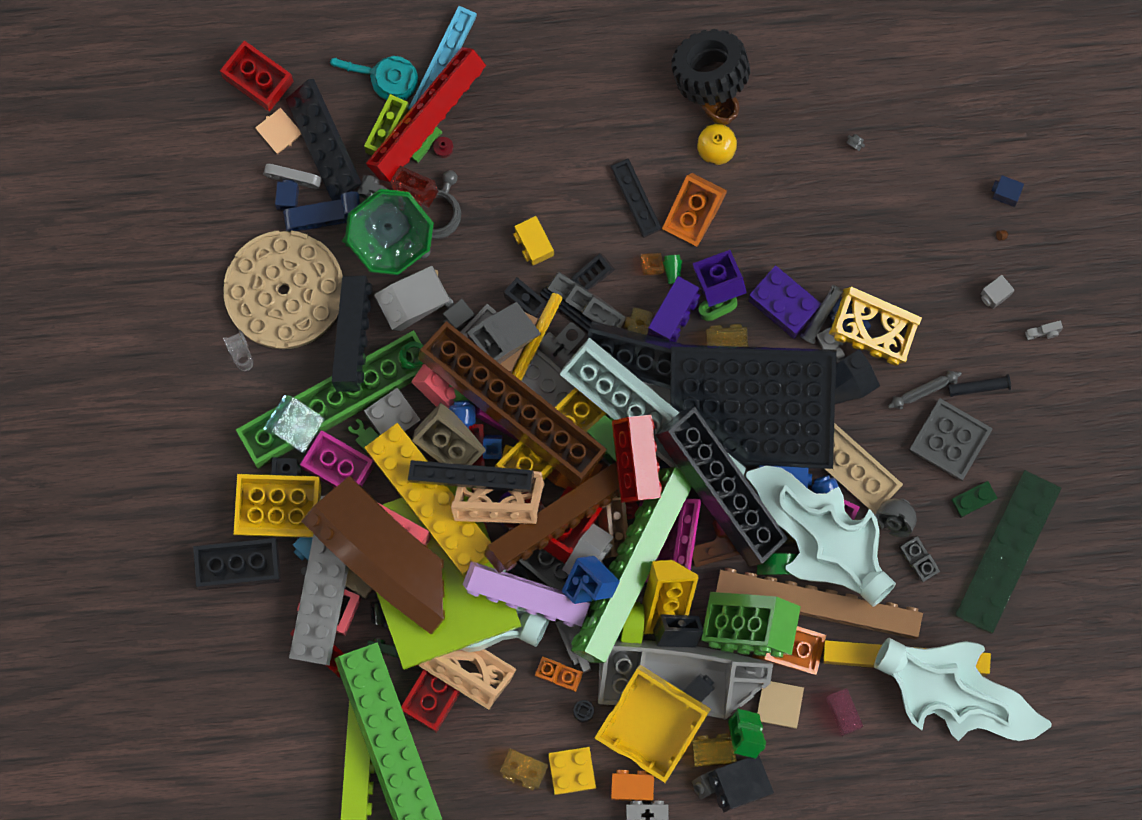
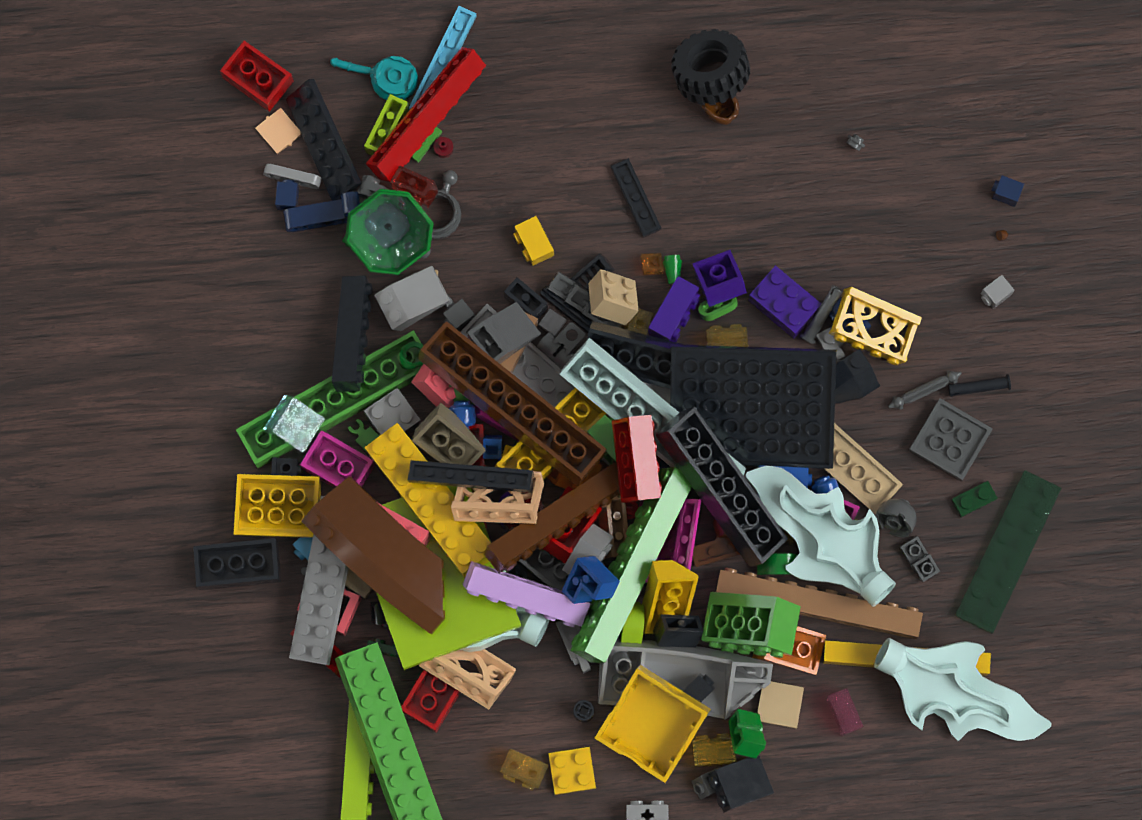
(238, 348): clear piece -> none
(278, 318): tan plate -> none
(542, 325): yellow axle -> none
(552, 322): none -> flat silver tile
(559, 674): orange slope -> none
(613, 297): none -> tan brick
(632, 786): orange brick -> none
(694, 209): orange slope -> none
(714, 151): yellow cylinder -> none
(1049, 330): light grey plate -> none

